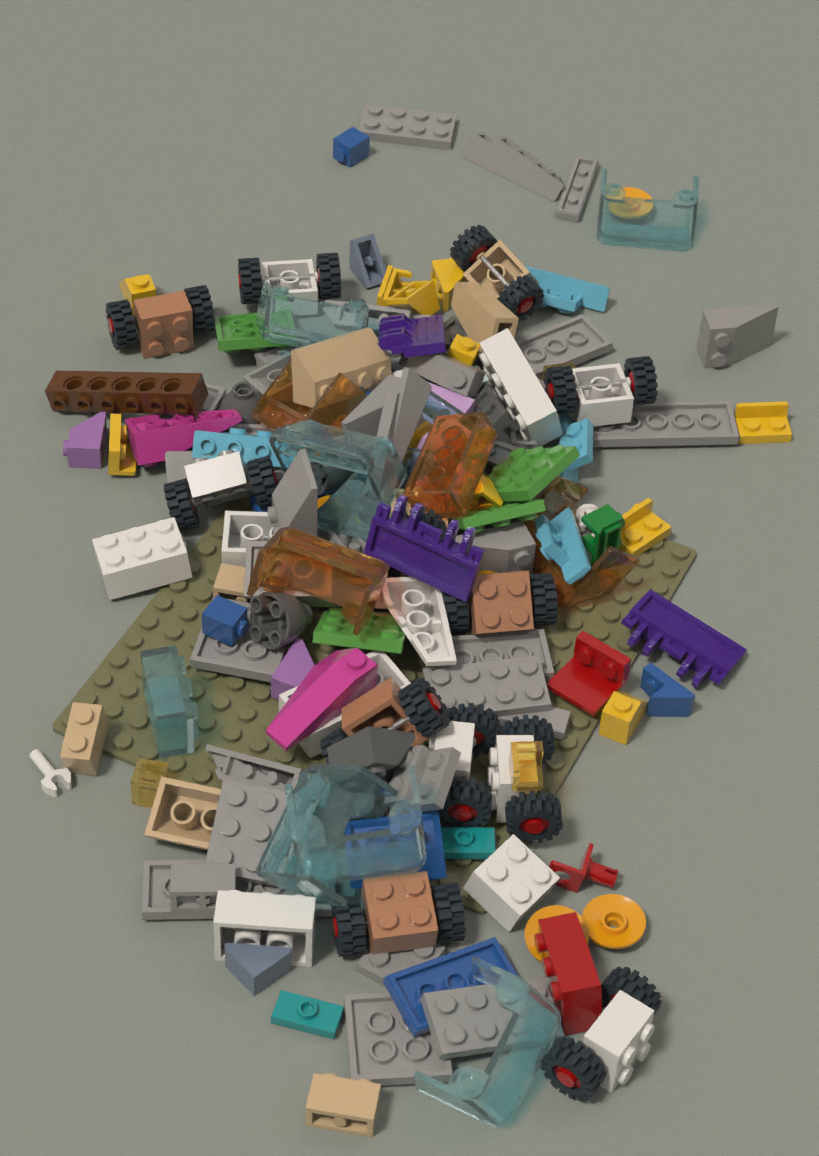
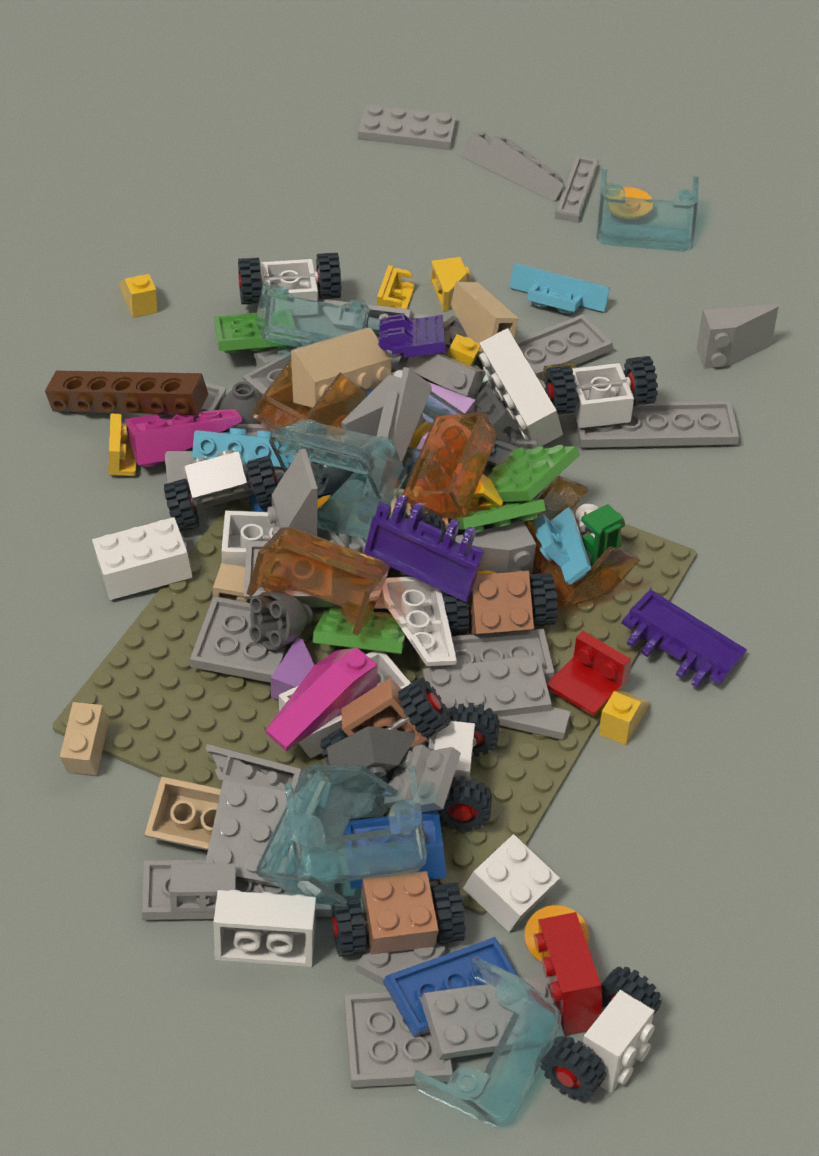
(51, 775): white bar -> none
(87, 443): medium lavender slope -> none
(146, 781): clear yellow panel -> none
(161, 322): brick -> none
(168, 701): clear light blue brick -> none
(225, 621): blue brick -> none
(257, 964): sand blue slope -> none
(307, 1014): teal plate -> none
(343, 1104): tan brick -> none
(351, 147): blue brick -> none
(366, 261): sand blue slope -> none
(417, 296): yellow slope -> none
(468, 842): teal plate -> none
(497, 271): brick -> none
(525, 765): clear yellow panel -> none
(525, 812): black brick -> none
(579, 435): medium azure bracket -> none
(587, 870): red bracket -> none
(617, 912): light orange dish -> none
(642, 528): yellow bracket -> none
(667, 695): blue slope -> none
(763, 422): yellow bracket -> none

